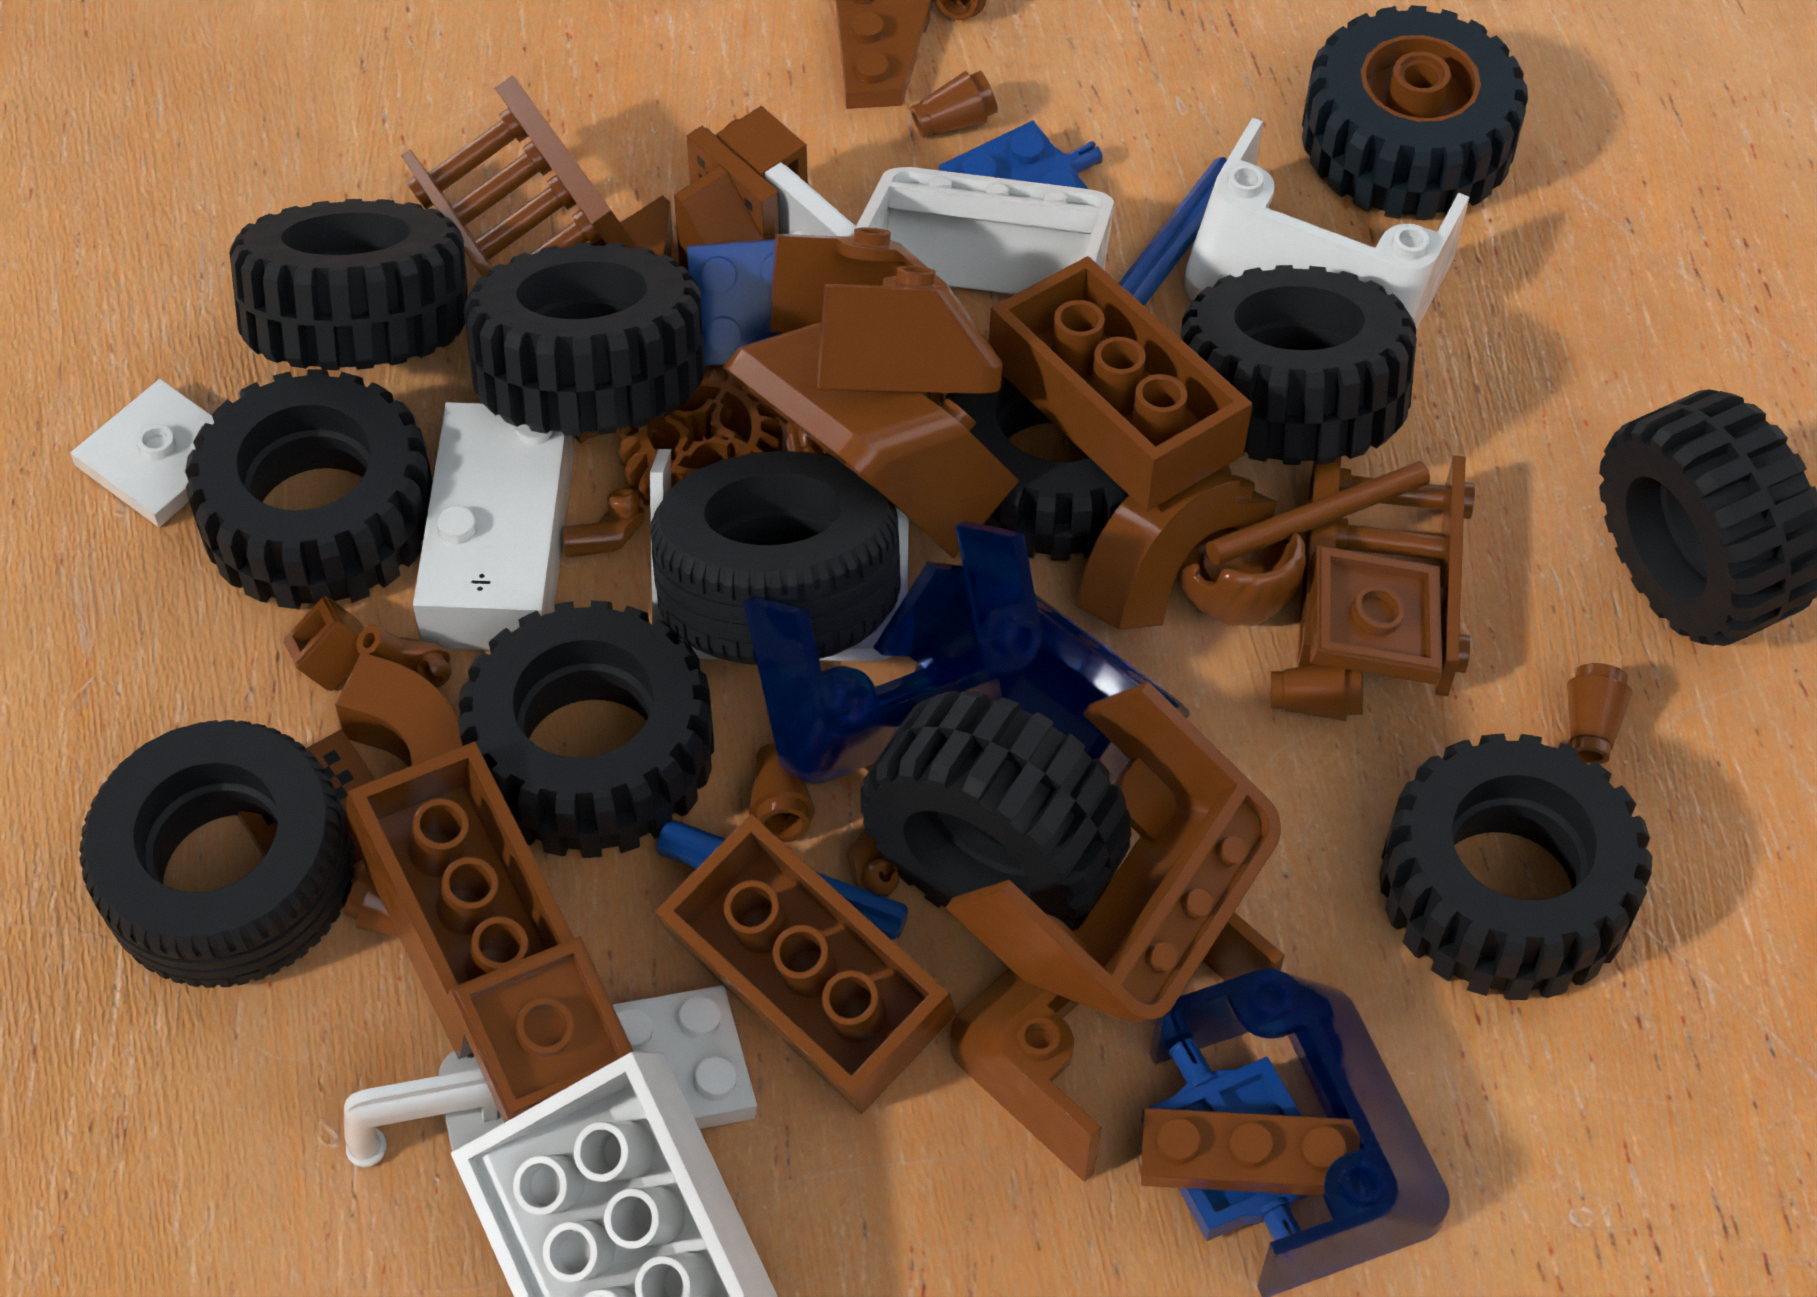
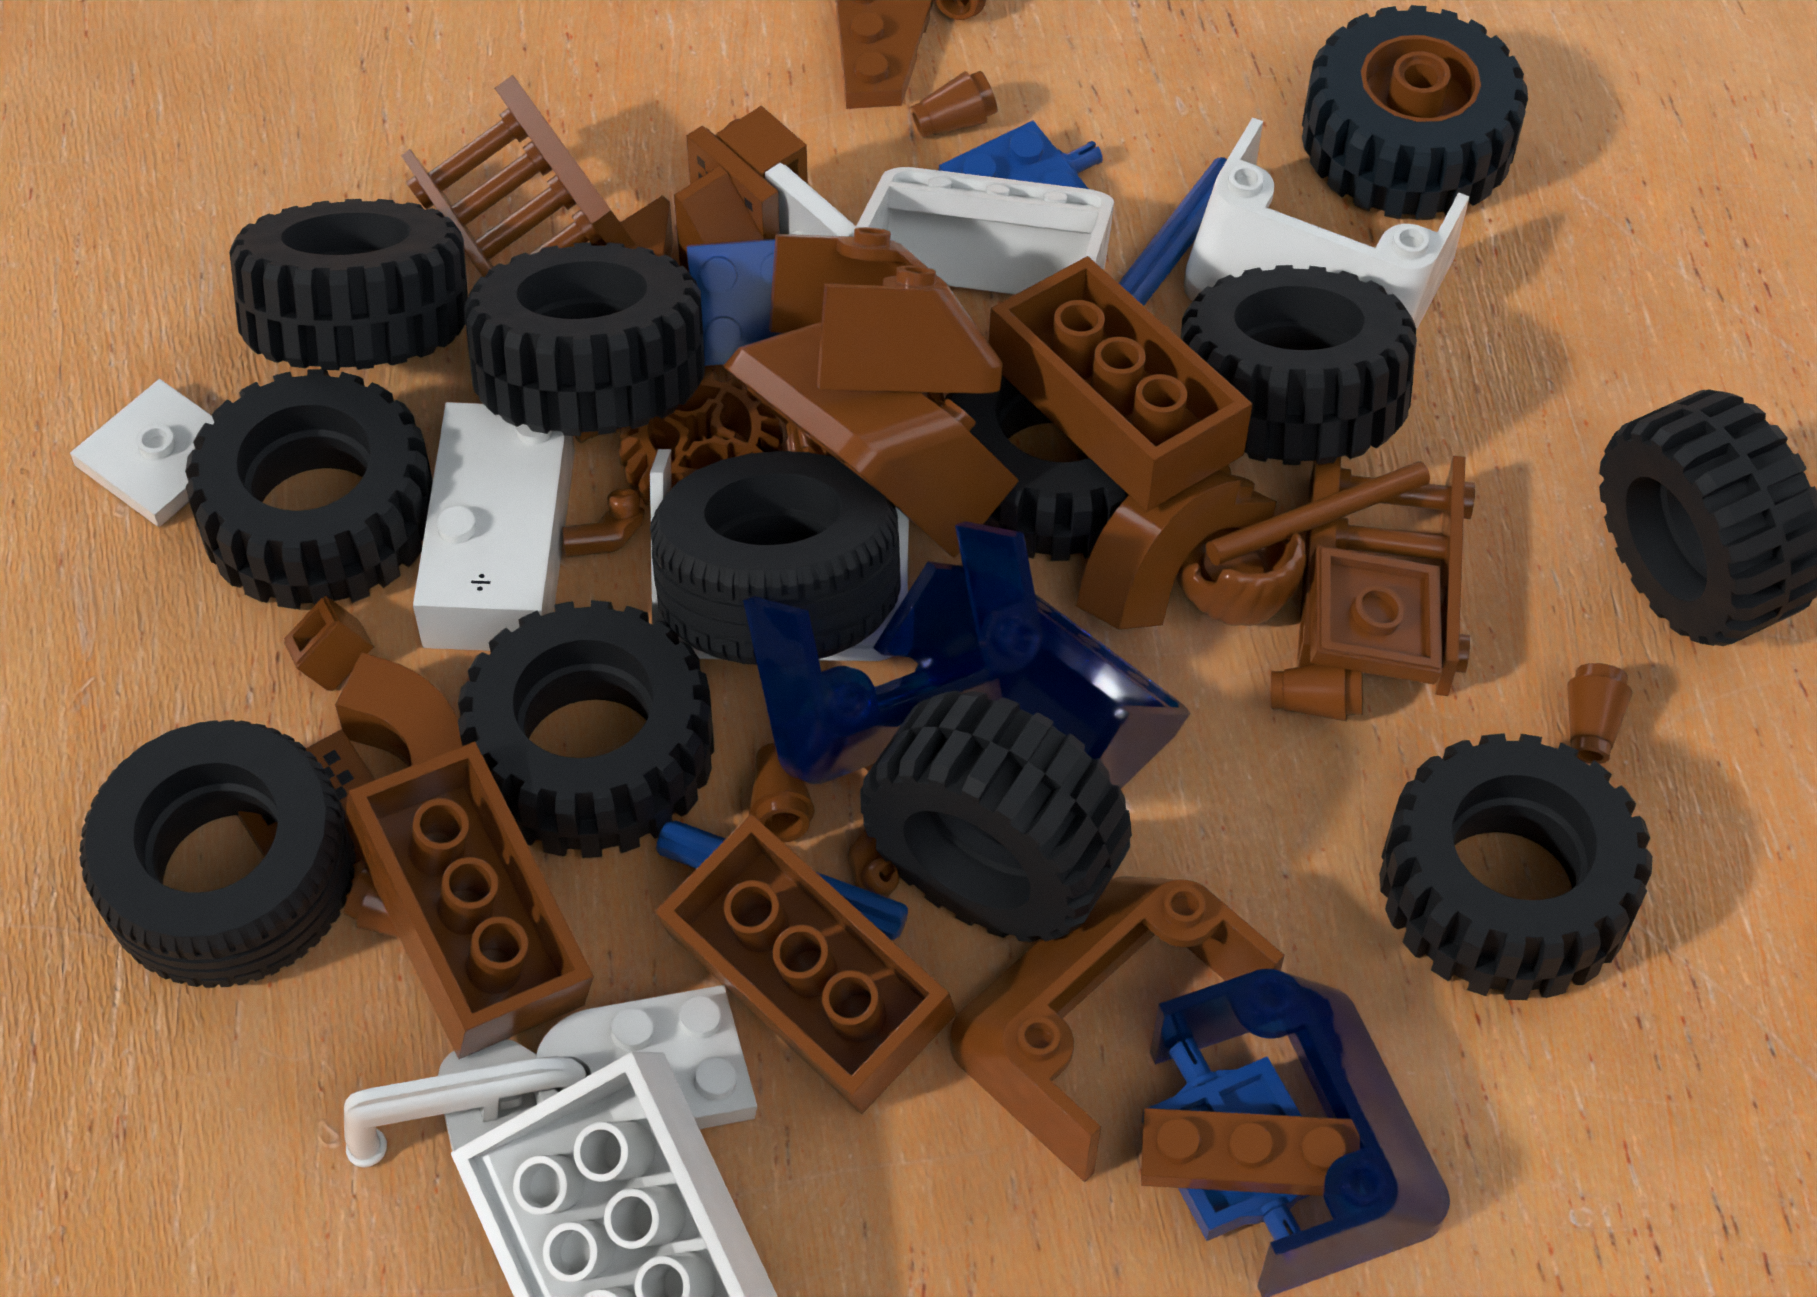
(421, 656): dark orange arm -> none
(539, 1025): dark orange tile -> none
(1195, 859): dark orange windscreen -> none

